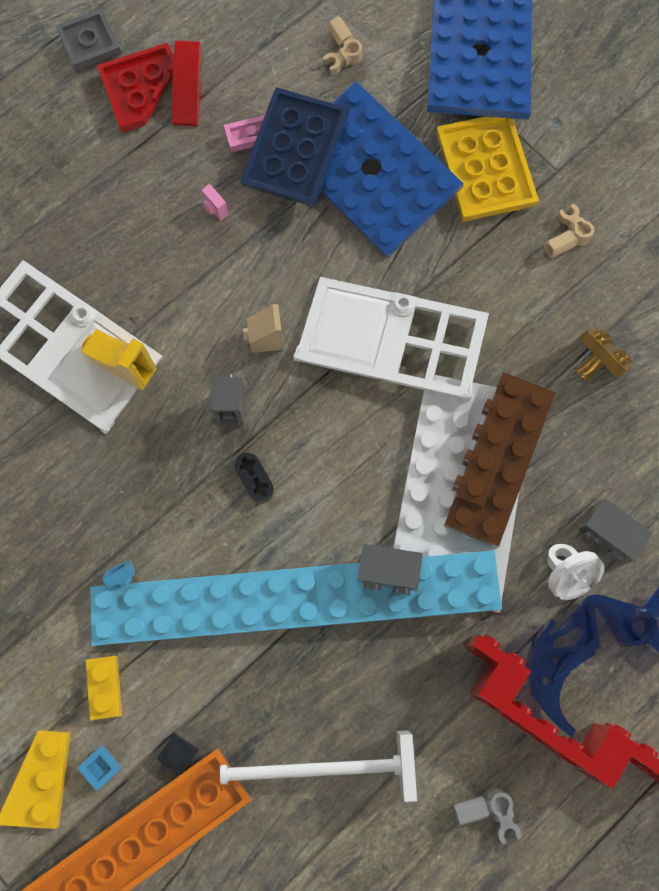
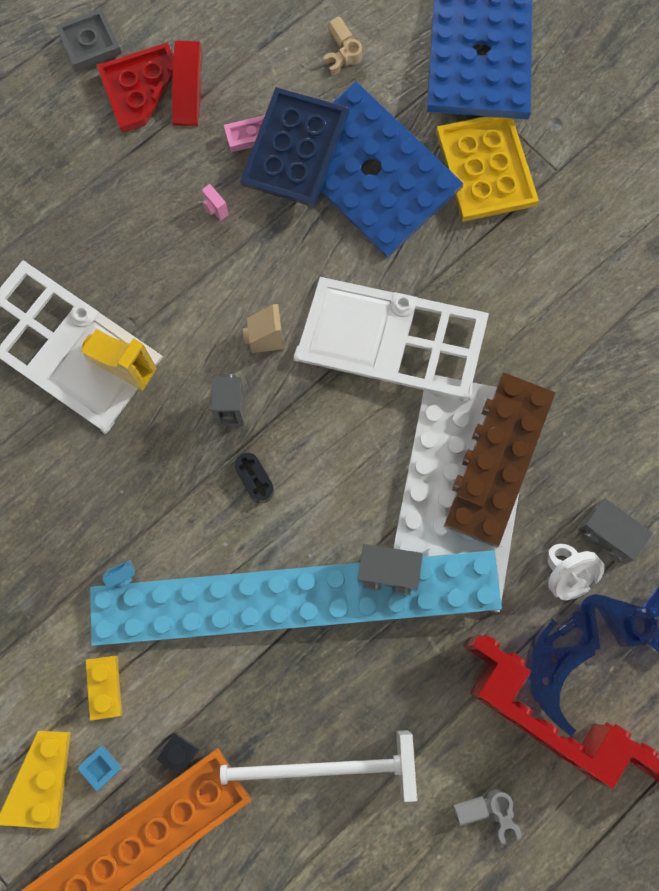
(578, 233): tan bar -> none
(603, 355): pearl gold plate -> none

